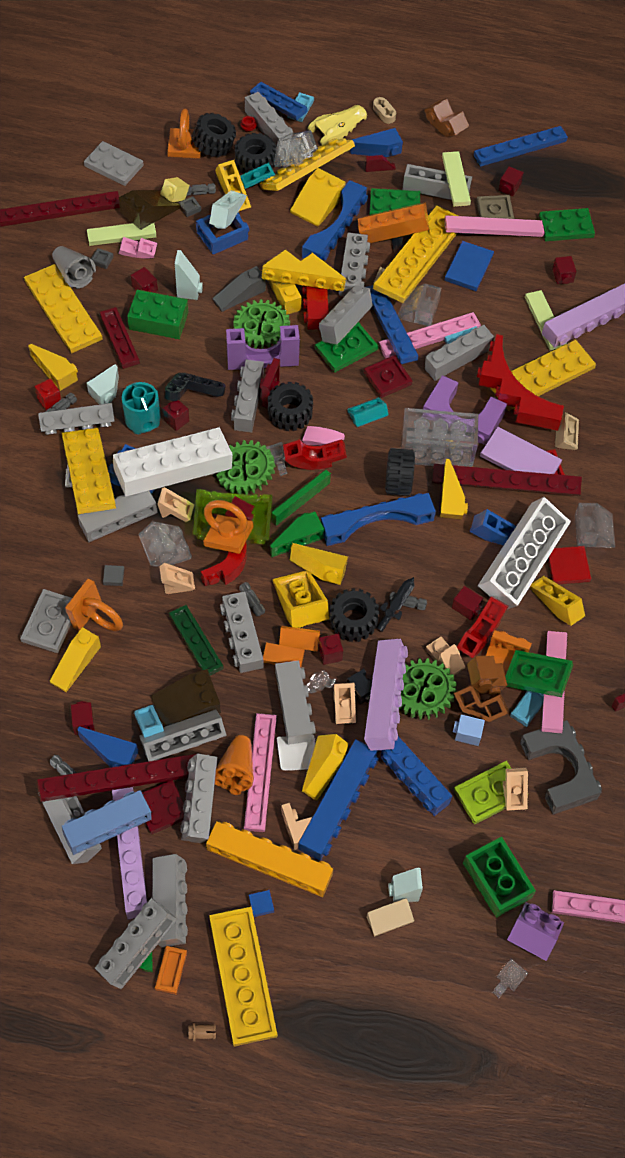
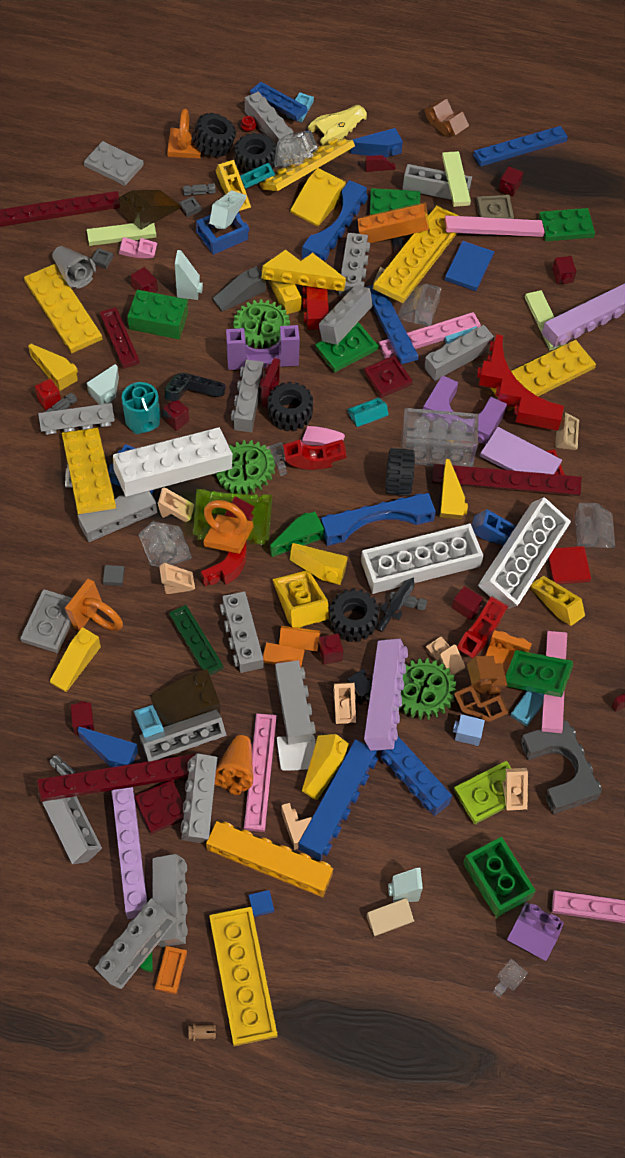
(106, 822): medium blue brick -> none
(174, 189): light yellow brick -> none
(253, 600): dark grey axle -> none
(301, 497): green tile -> none
(320, 681): clear plate -> none
(386, 109): tan beam -> none
(421, 558): none -> white brick

